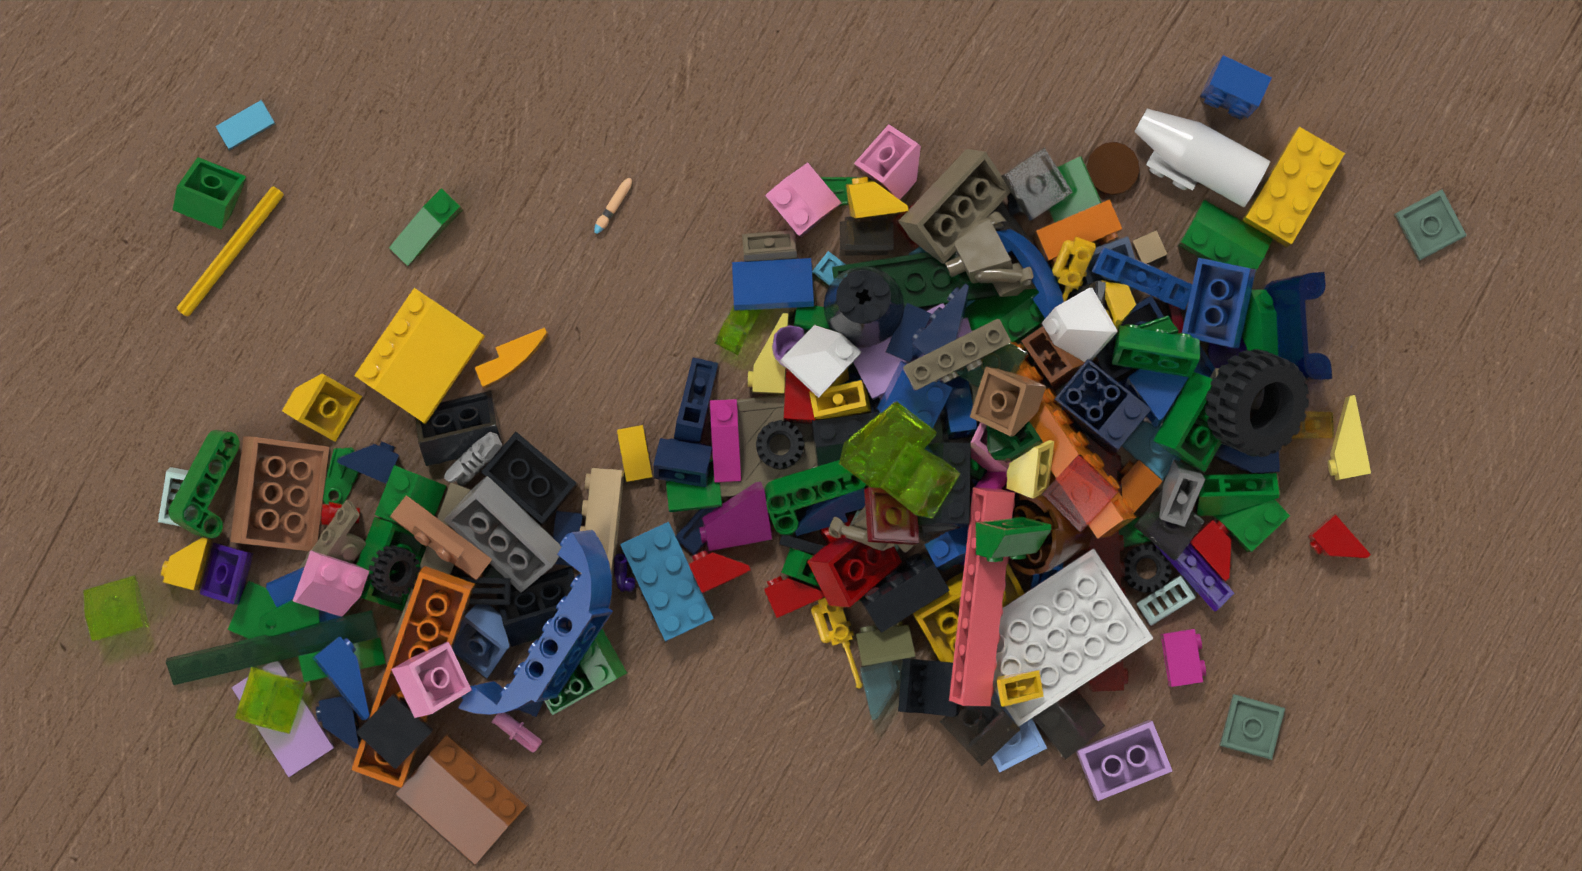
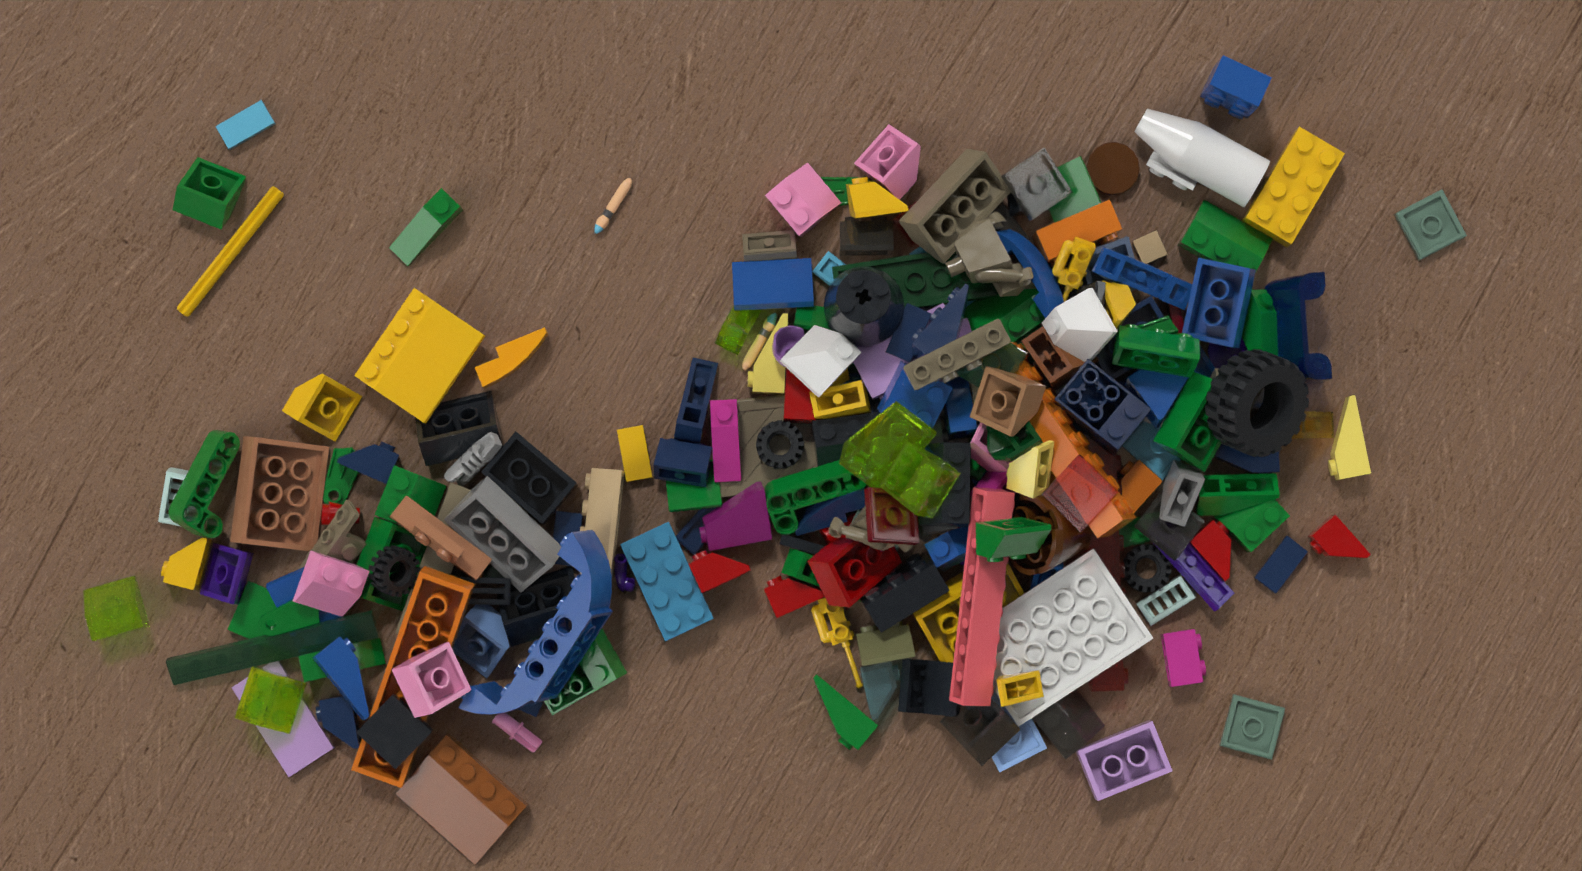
(768, 325): none -> light nougat piece
(847, 719): none -> green slope
(1280, 564): none -> dark blue tile

